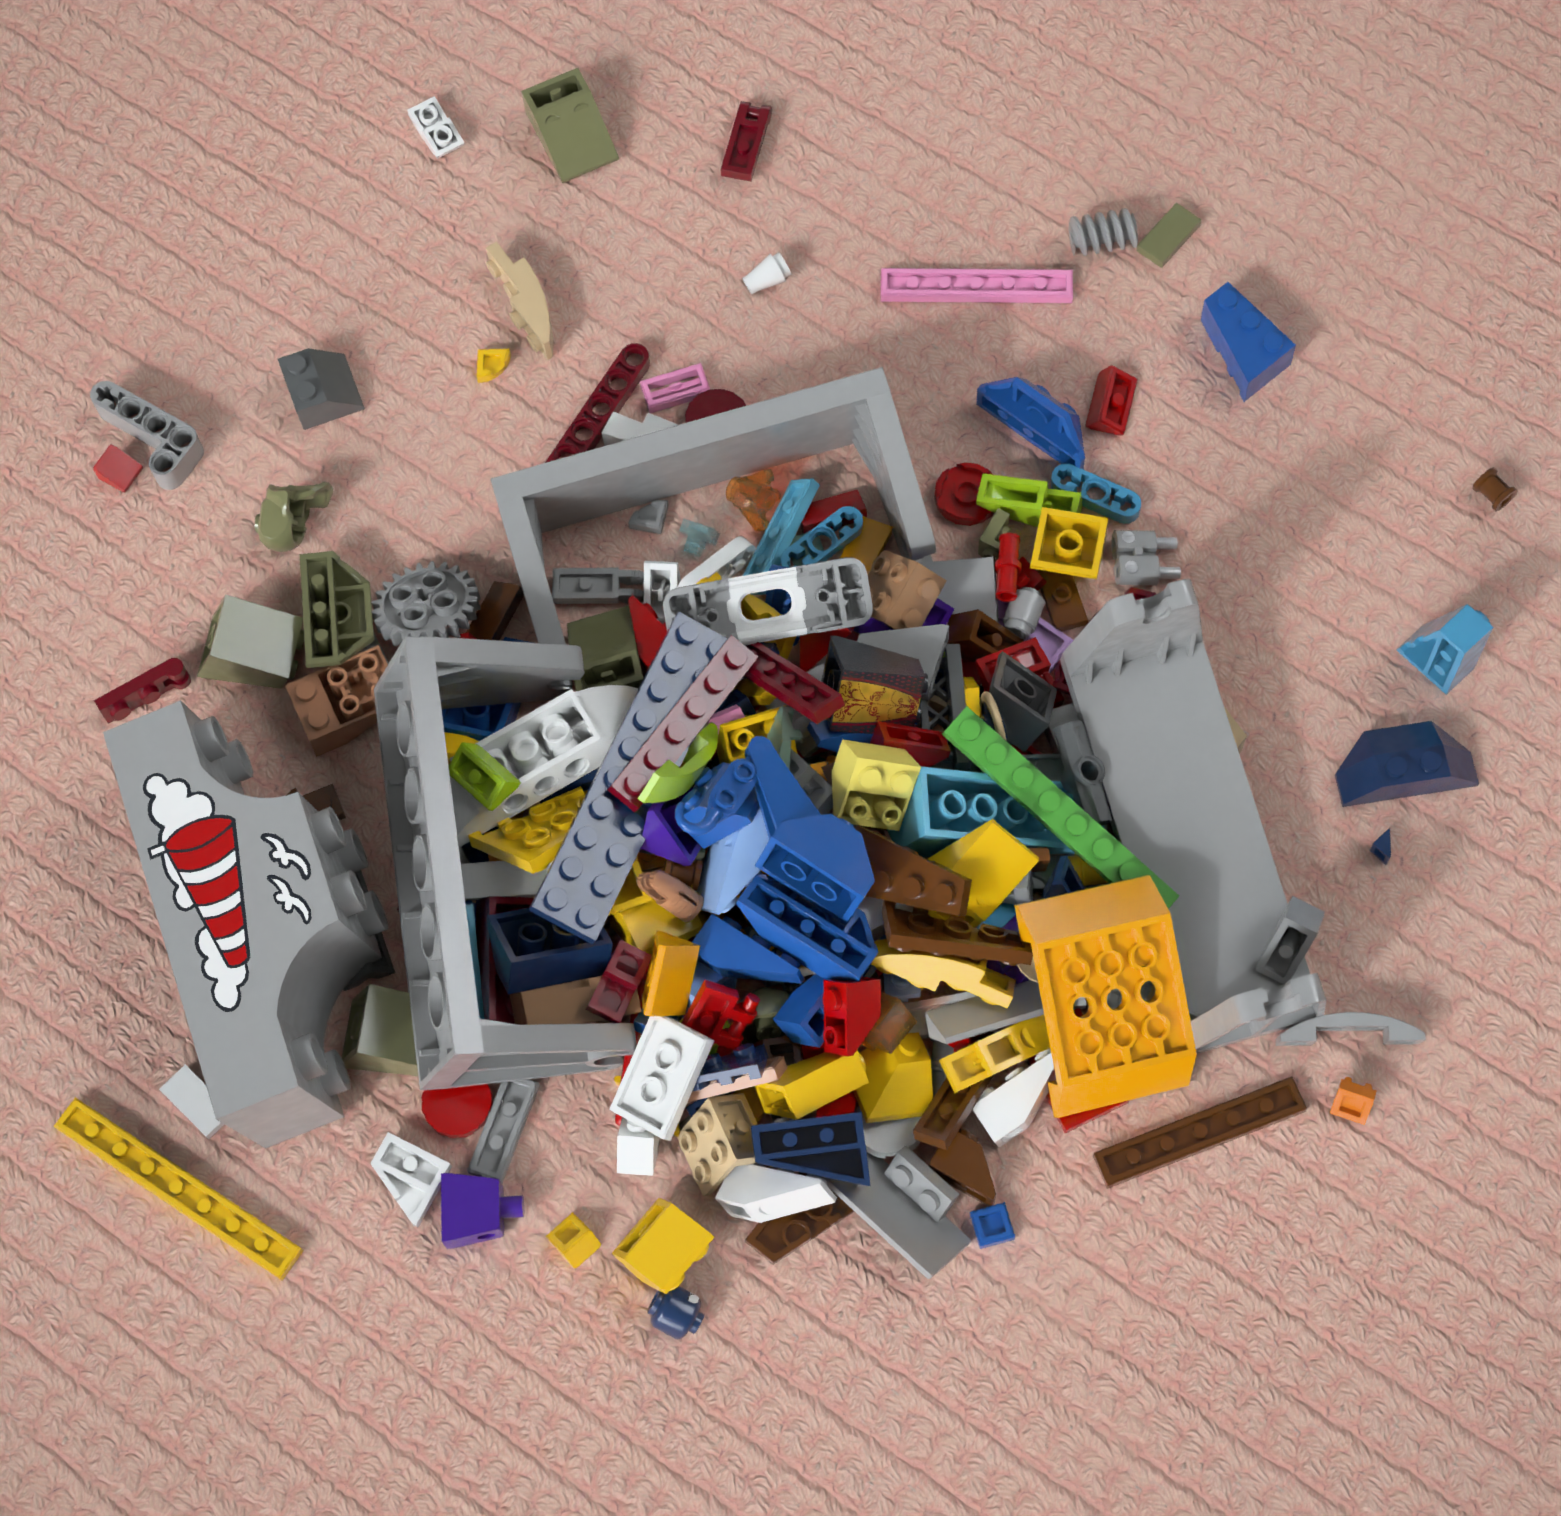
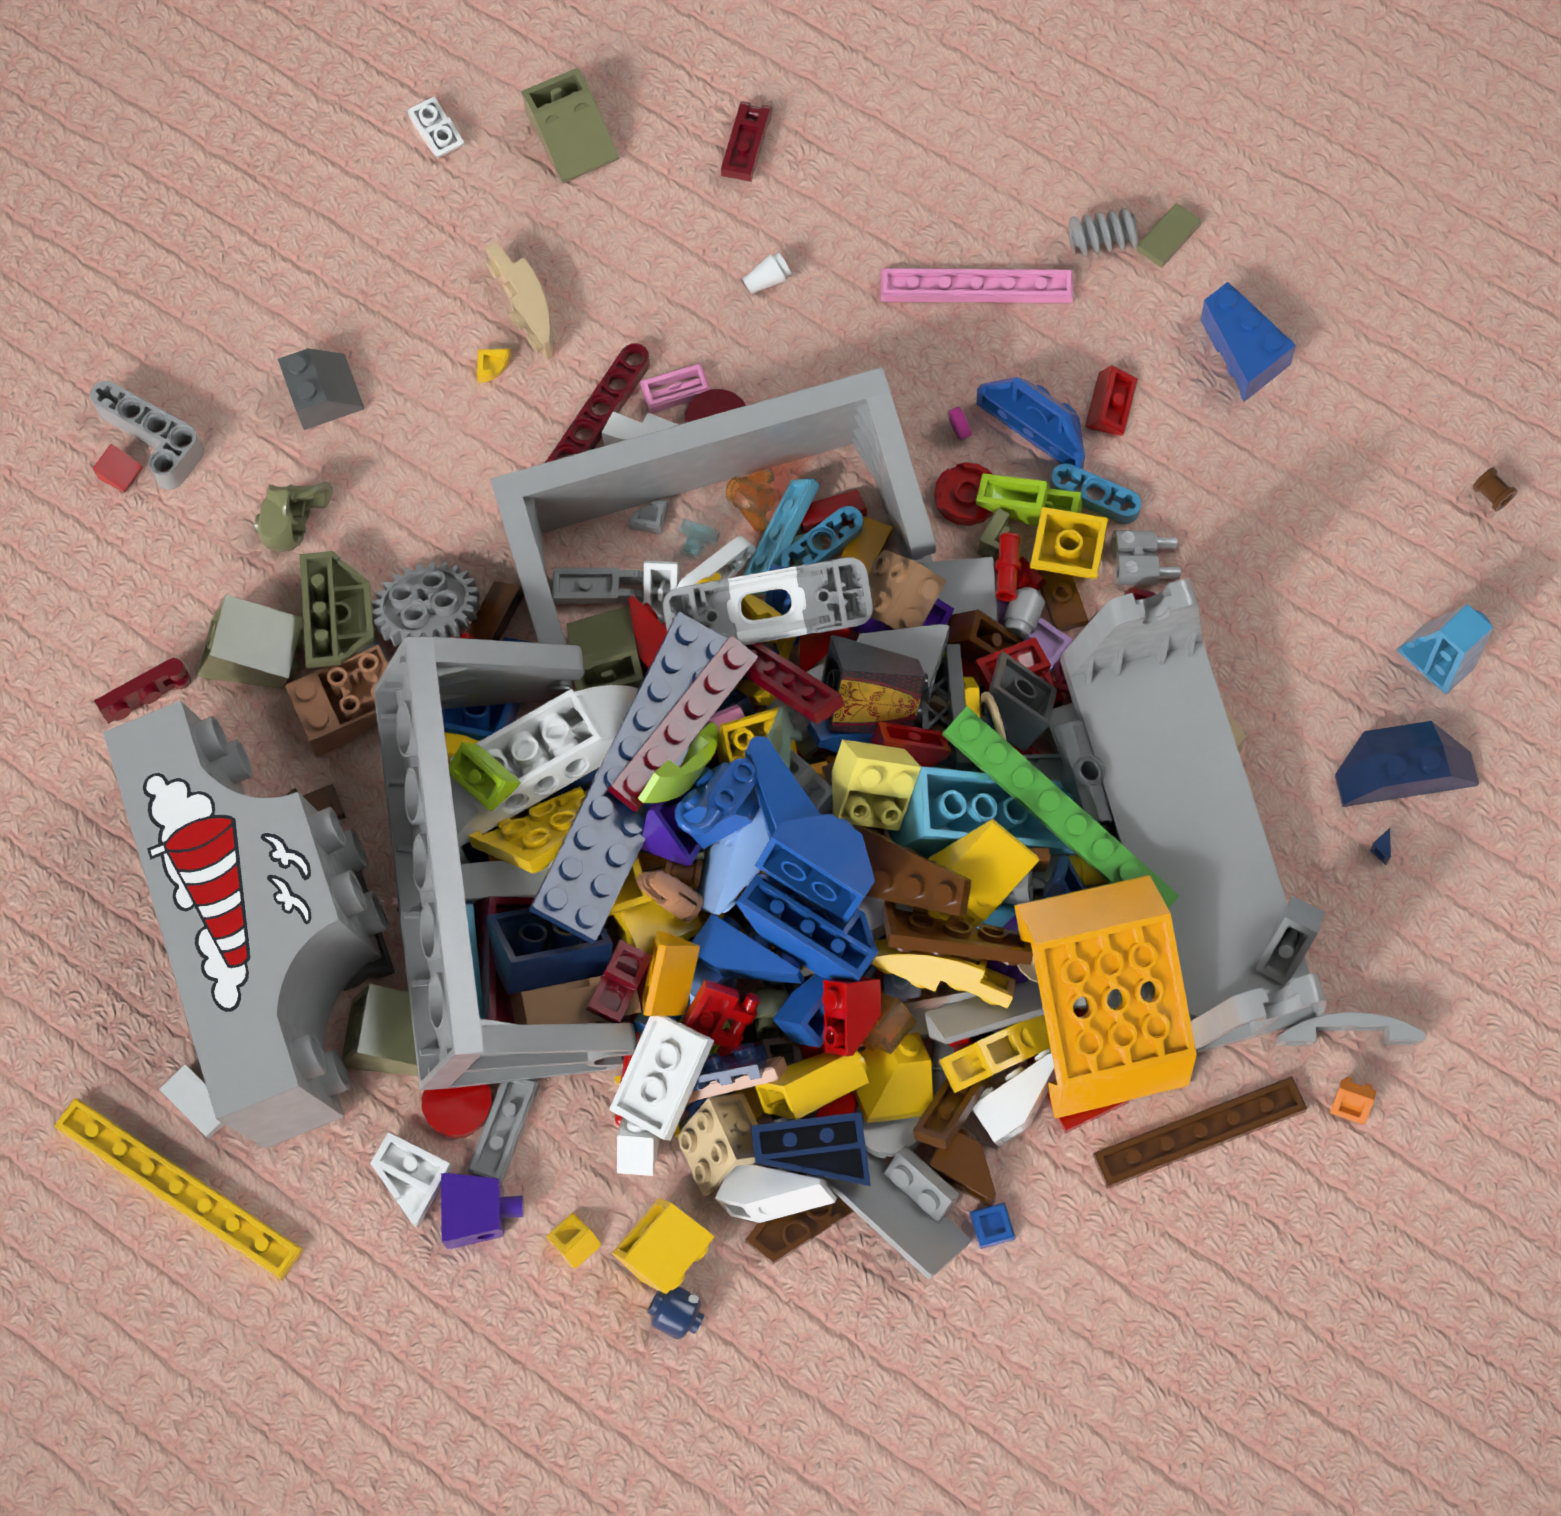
(959, 423): none -> dark pink tile

